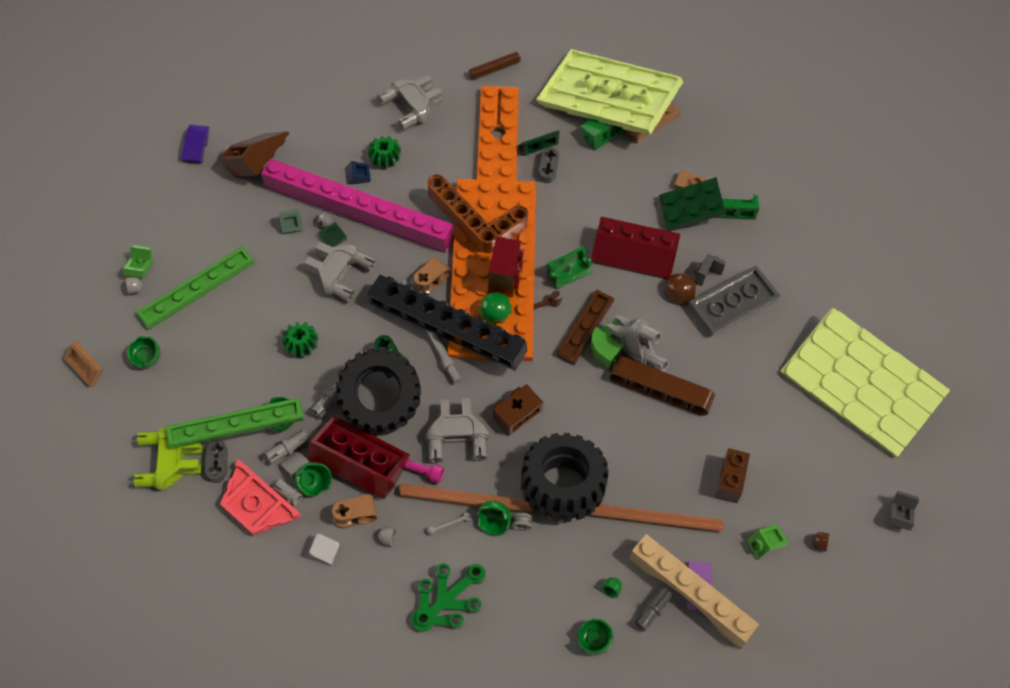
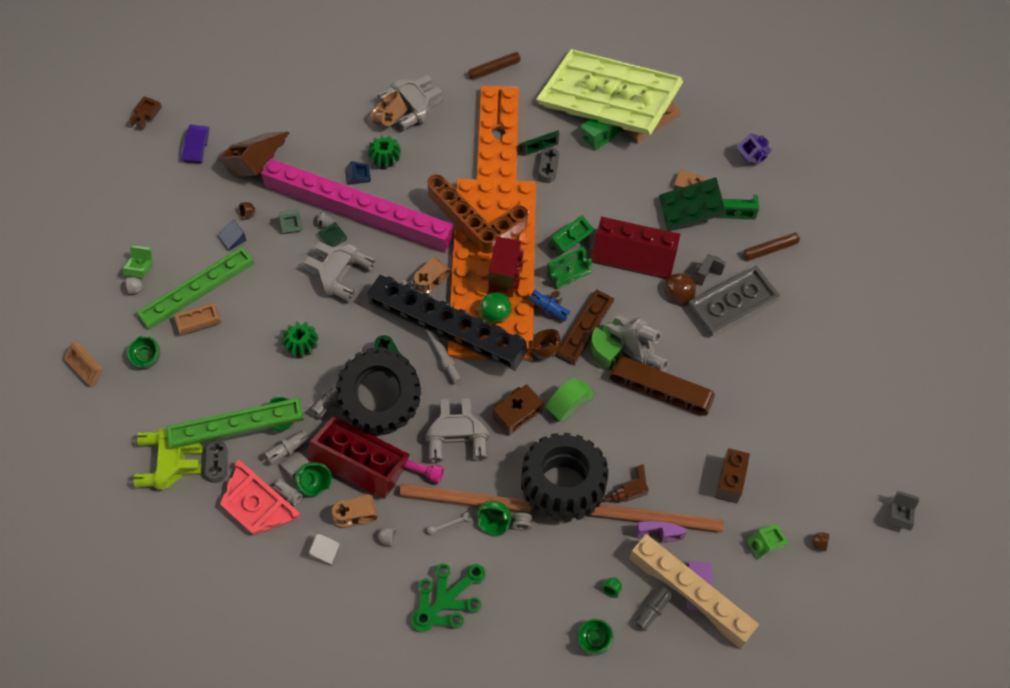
(145, 109): none -> reddish brown plate
(197, 318): none -> medium nougat plate
(232, 235): none -> slope
(246, 210): none -> reddish brown hinge
(388, 109): none -> medium nougat piece
(546, 344): none -> reddish brown hair
(549, 305): none -> blue pin
(568, 398): none -> bright green brick
(570, 235): none -> green hinge
(632, 489): none -> reddish brown piece
(667, 531): none -> medium lavender slope
(754, 148): none -> dark purple brick
(771, 246): none -> reddish brown axle
(865, 381): yellowish green piece -> none

